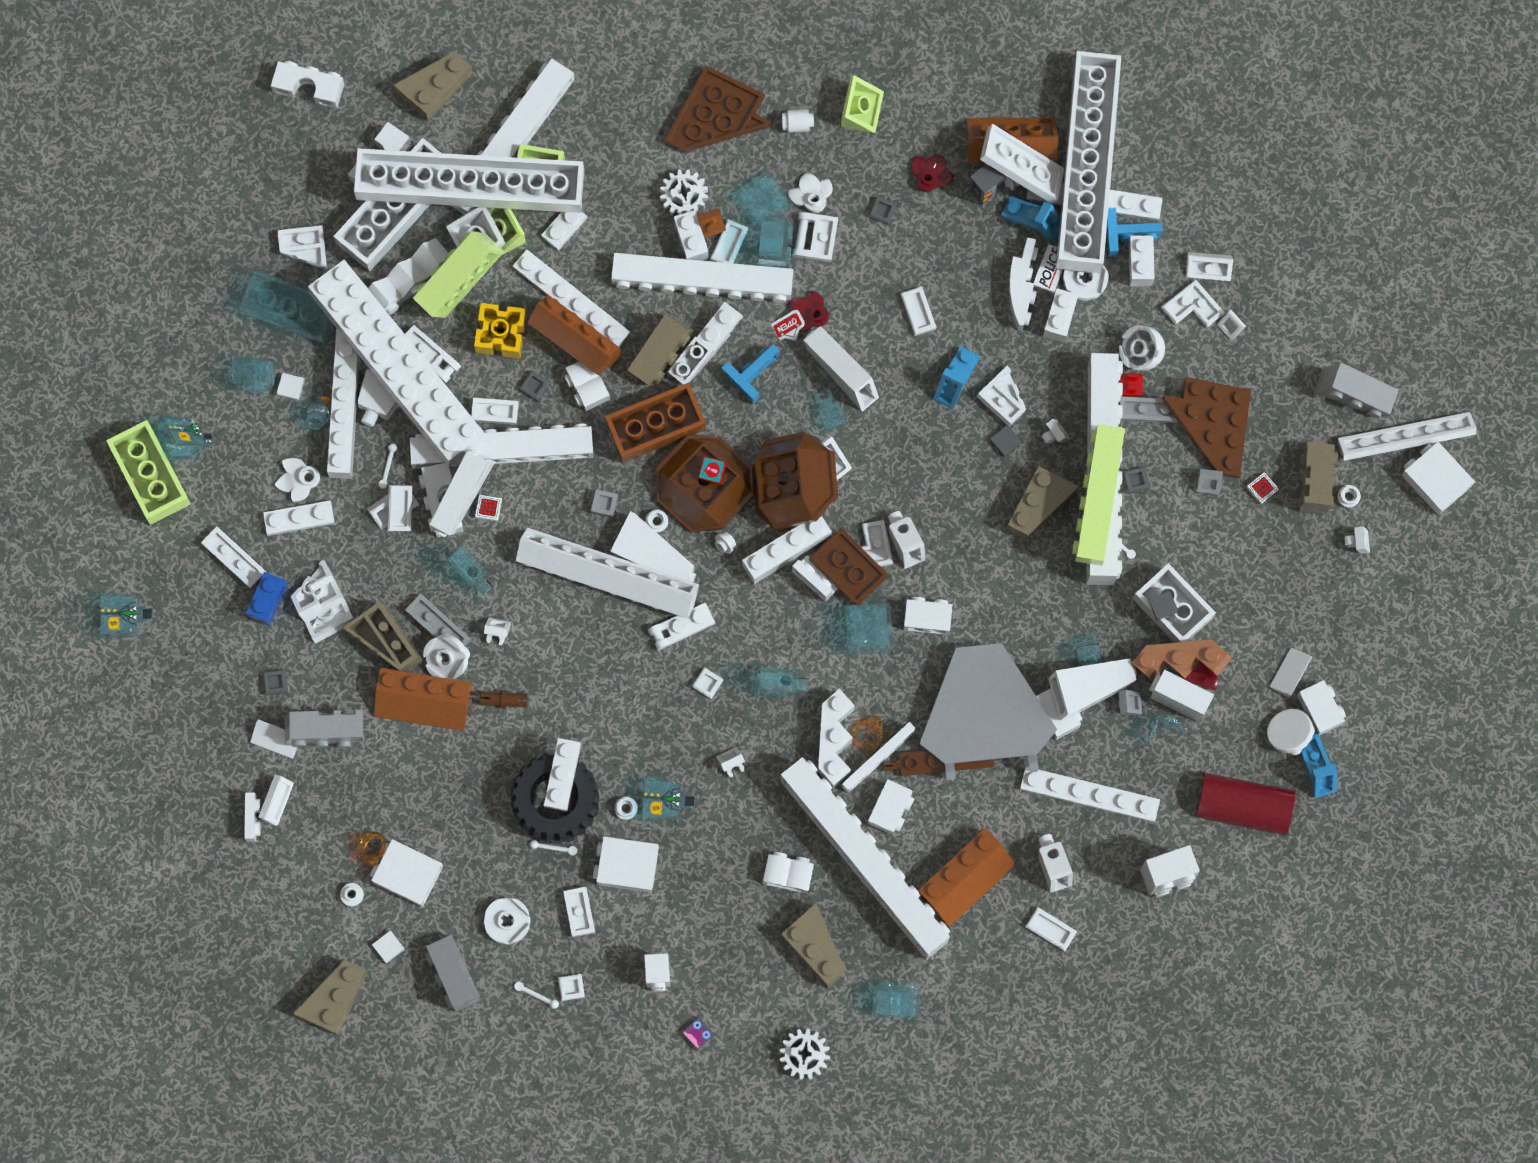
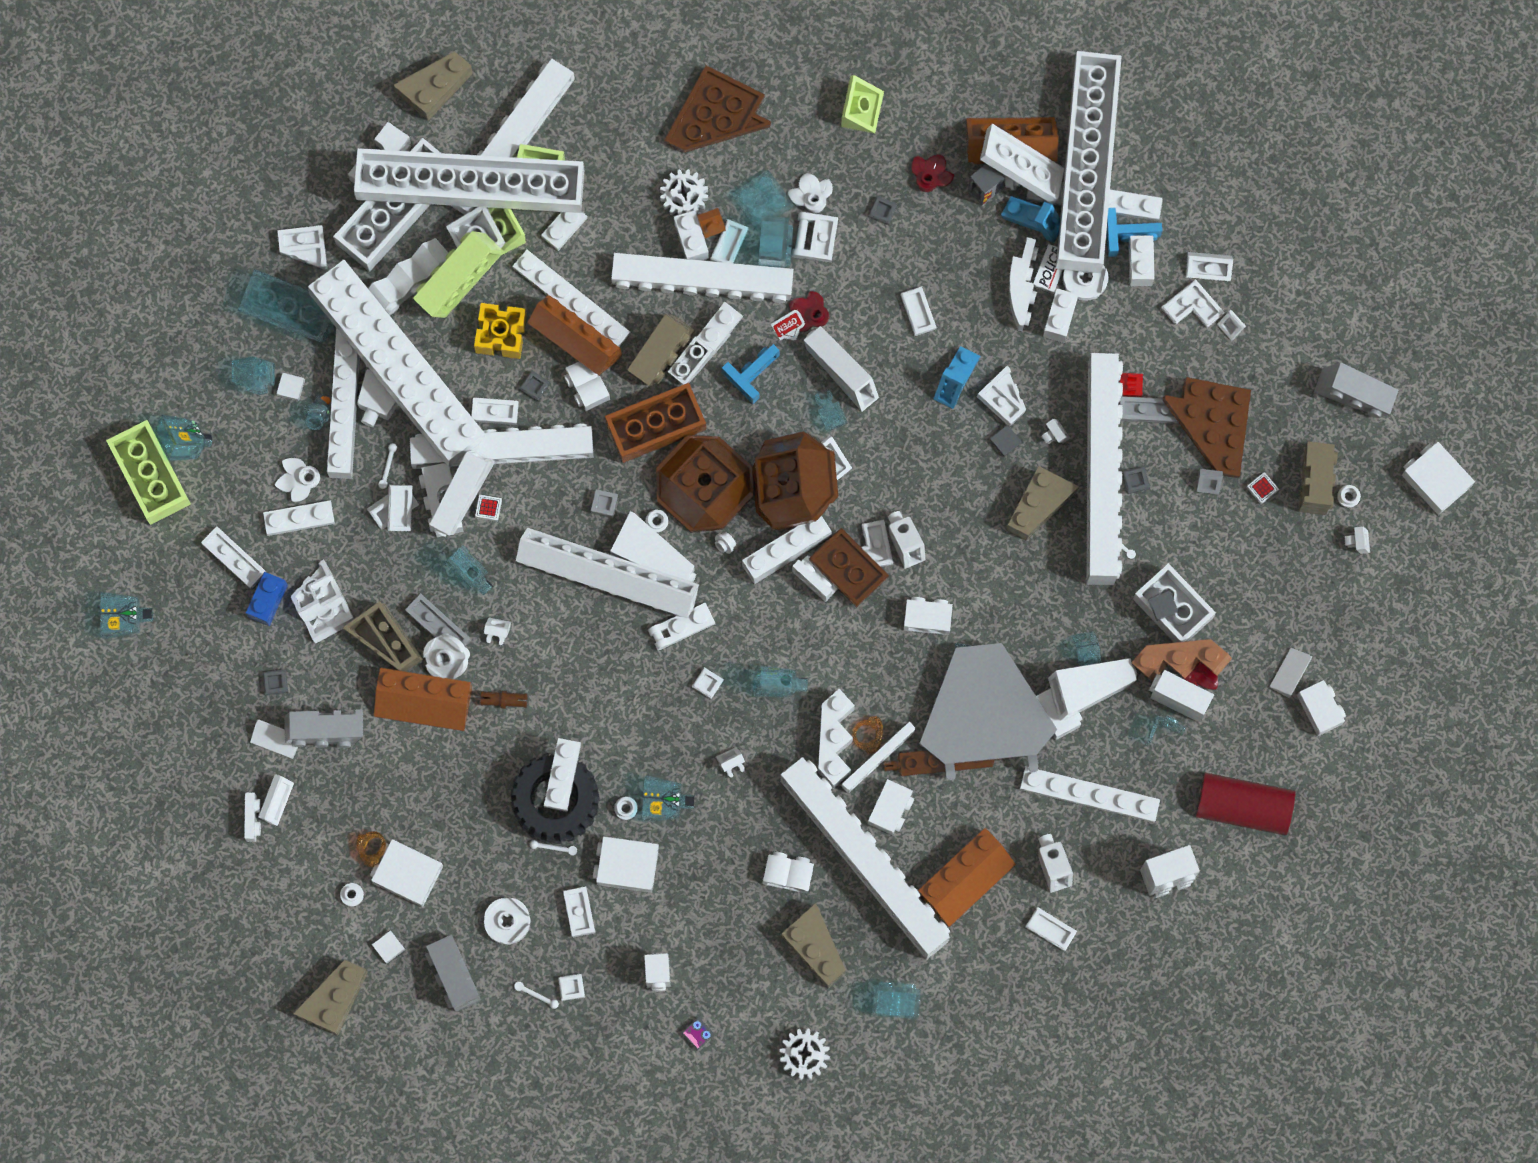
(290, 77): white arch -> none
(432, 353): white plate -> none
(712, 470): tile -> none
(797, 121): white brick -> none
(868, 629): clear light blue brick -> none
(1100, 494): yellowish green brick -> none
(1130, 702): light grey plate -> none
(1142, 348): white cylinder -> none
(1290, 731): white tile -> none
(1320, 770): dark azure bracket -> none
(1407, 436): white plate -> none

